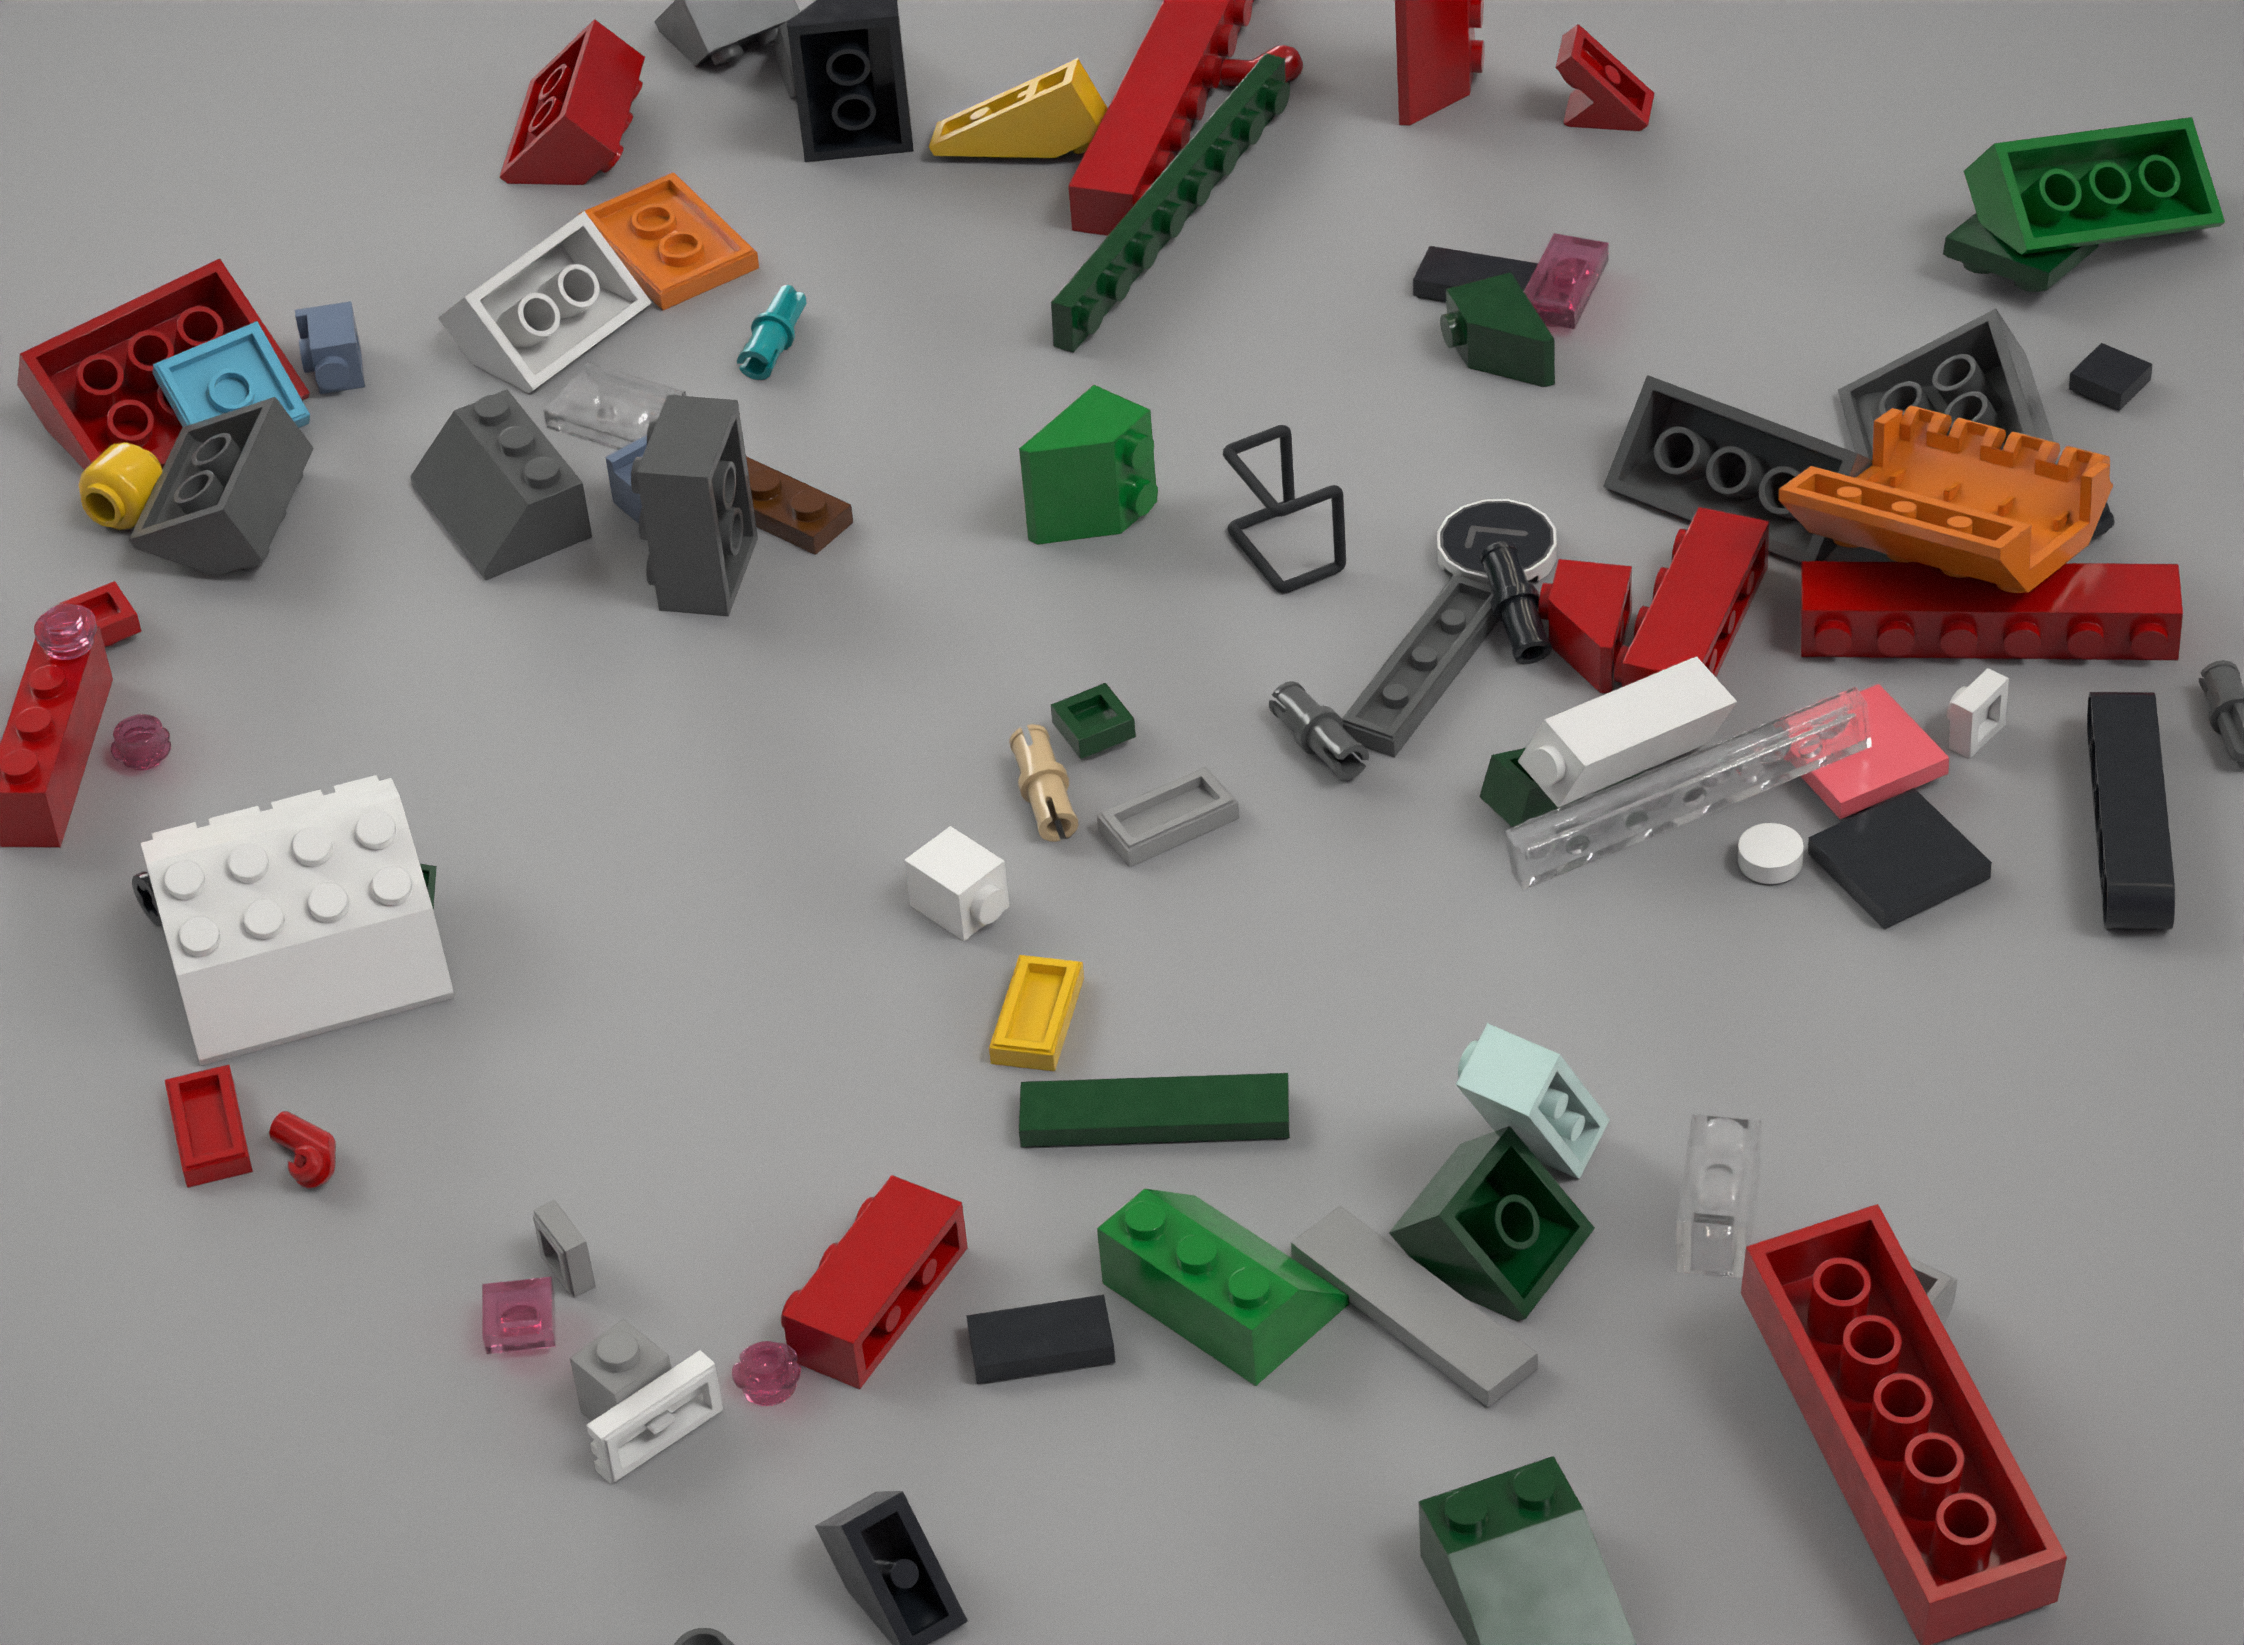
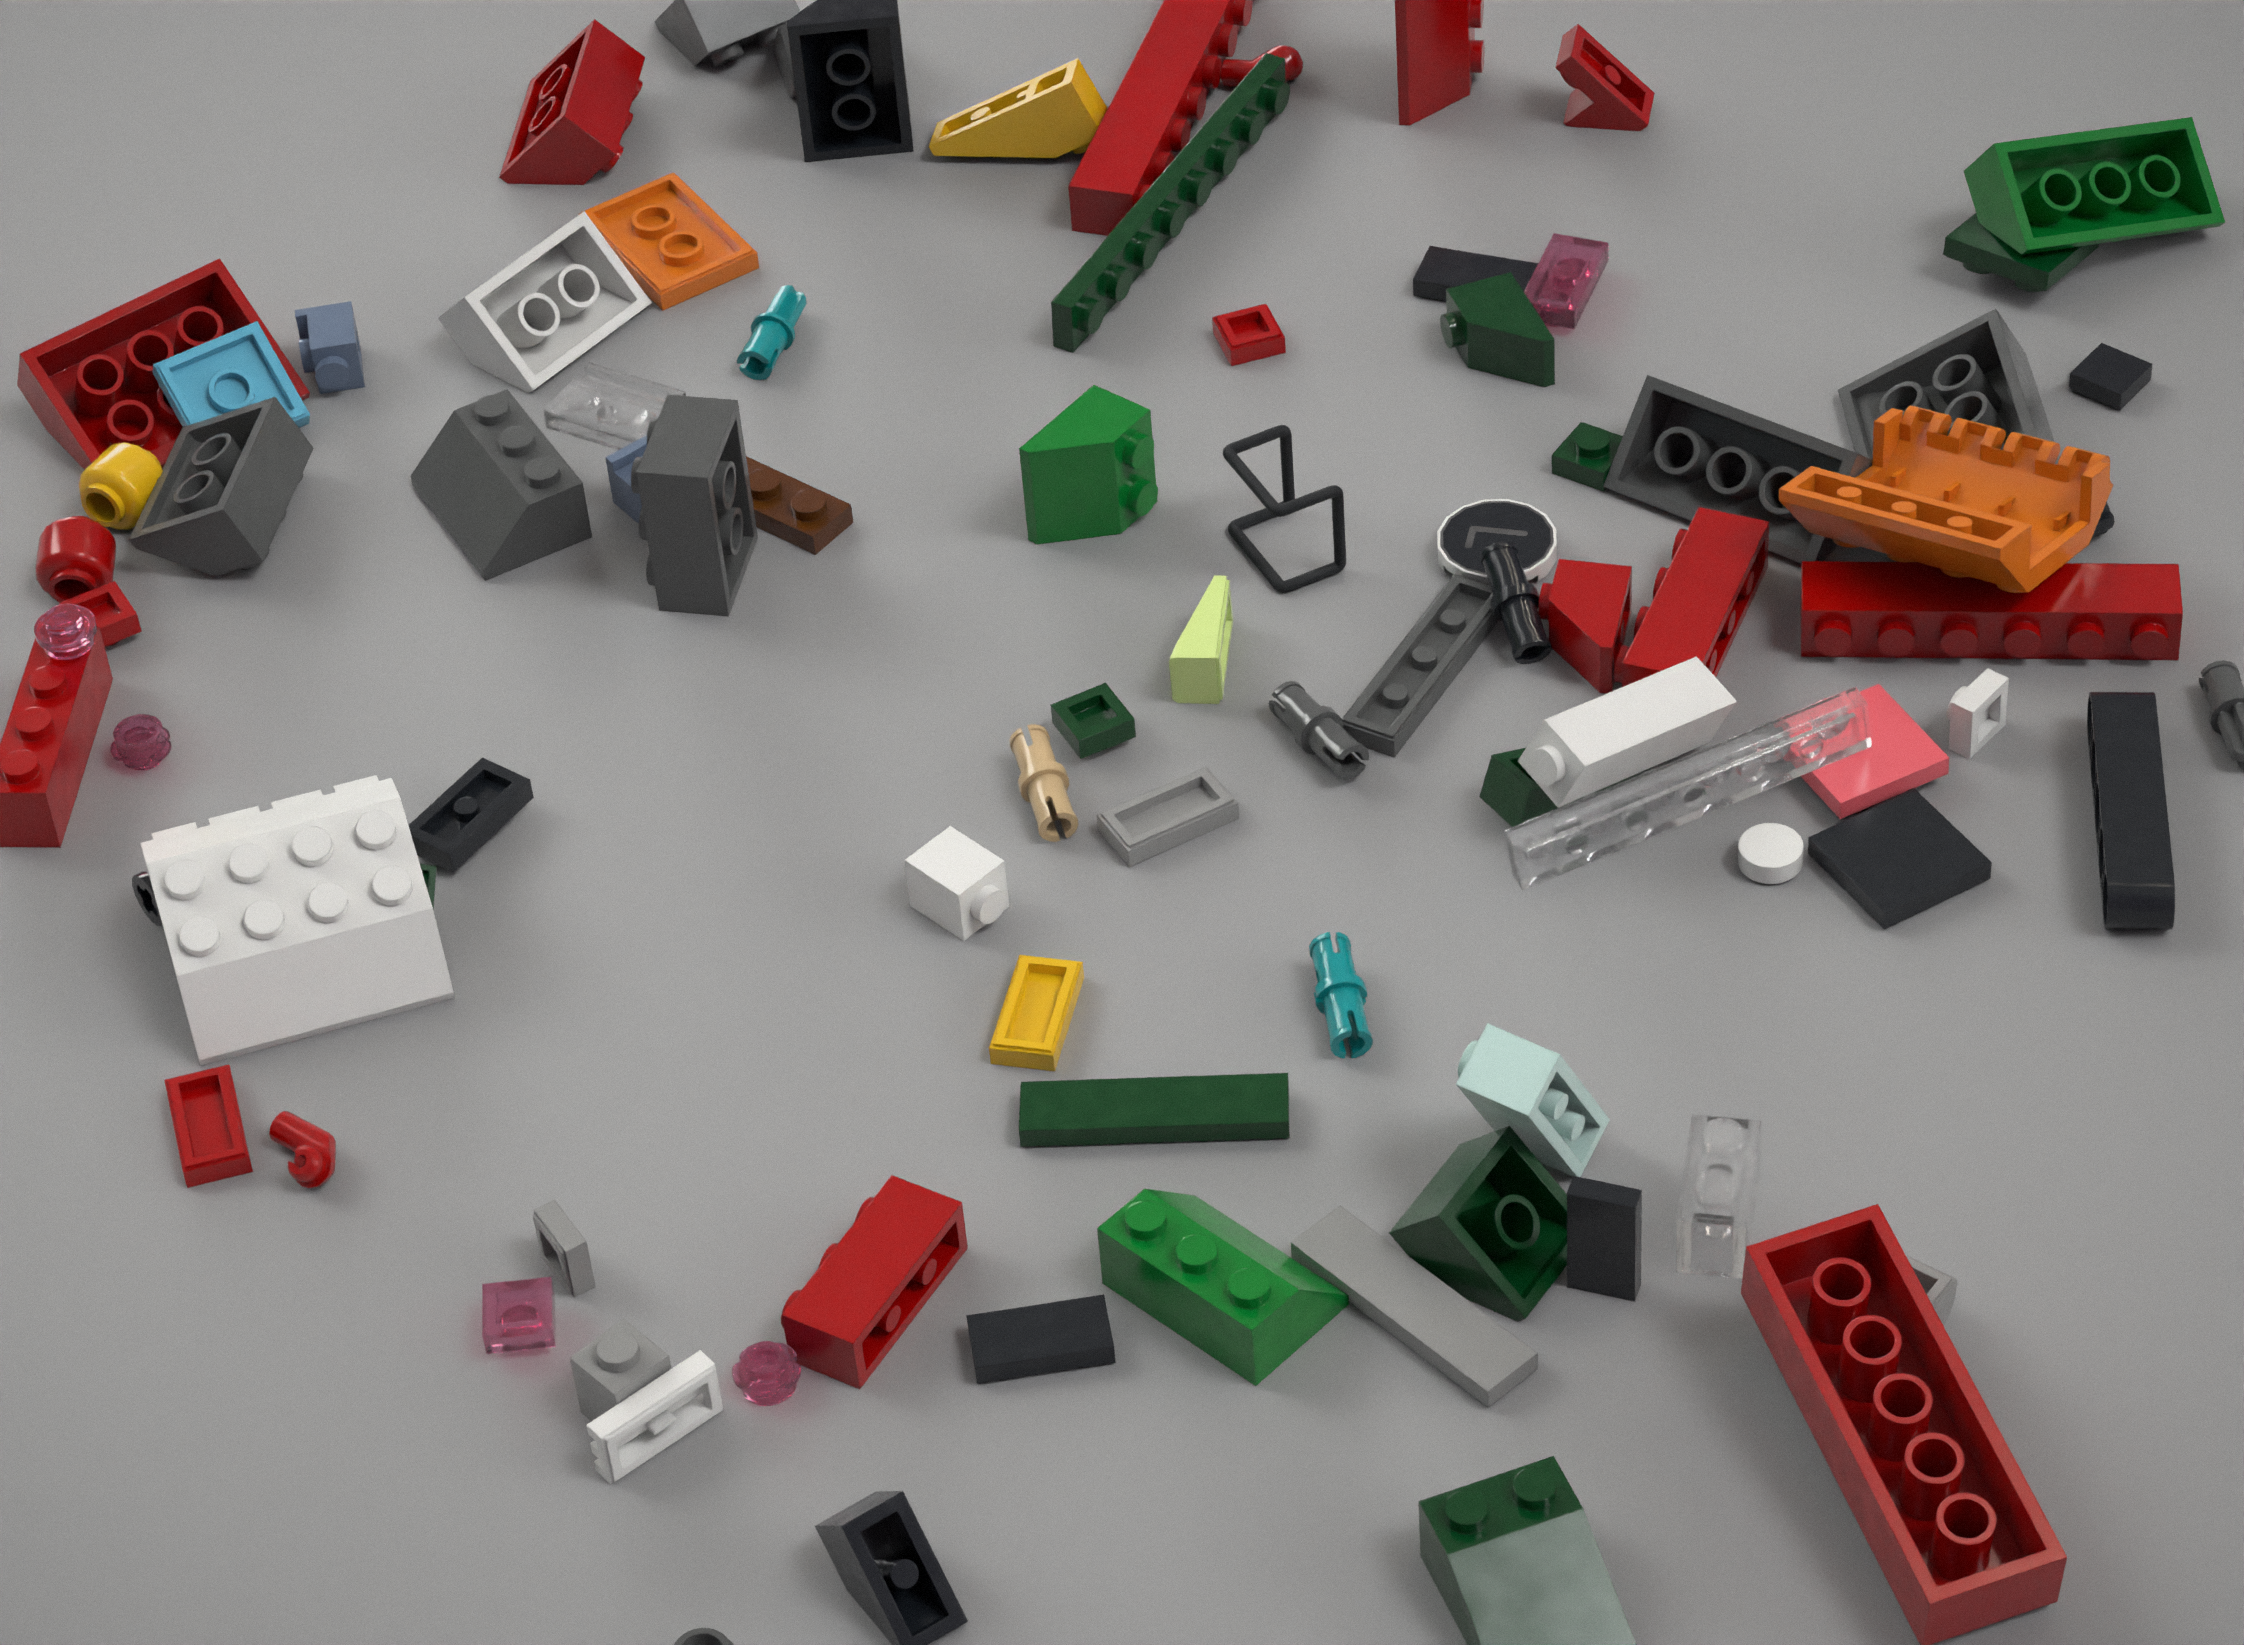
(74, 557): none -> red head
(469, 814): none -> black plate
(1202, 650): none -> yellowish green slope
(1248, 334): none -> red tile
(1340, 995): none -> teal pin
(1586, 455): none -> dark green plate
(1604, 1238): none -> black tile

